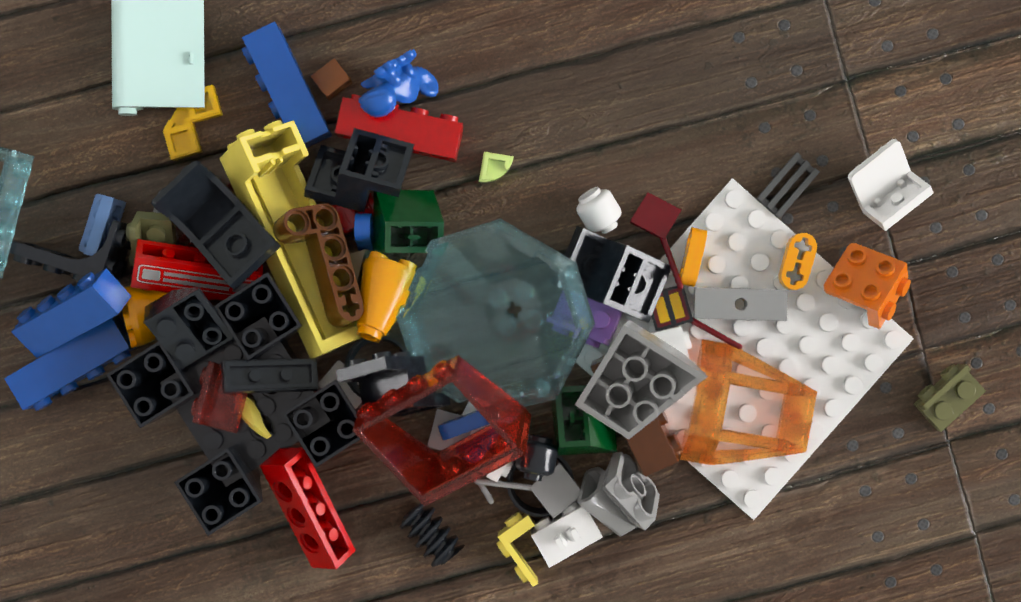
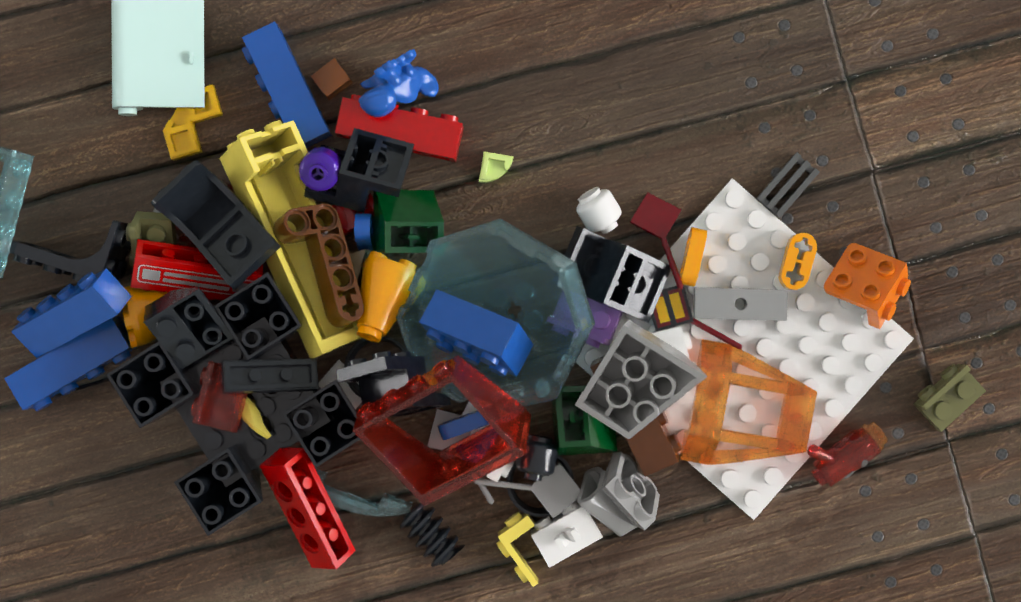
(101, 216): medium blue bracket -> none
(312, 164): none -> dark purple head
(388, 505): none -> clear light blue slope
(476, 334): none -> blue brick
(847, 454): none -> clear red piece
(887, 186): white bracket -> none

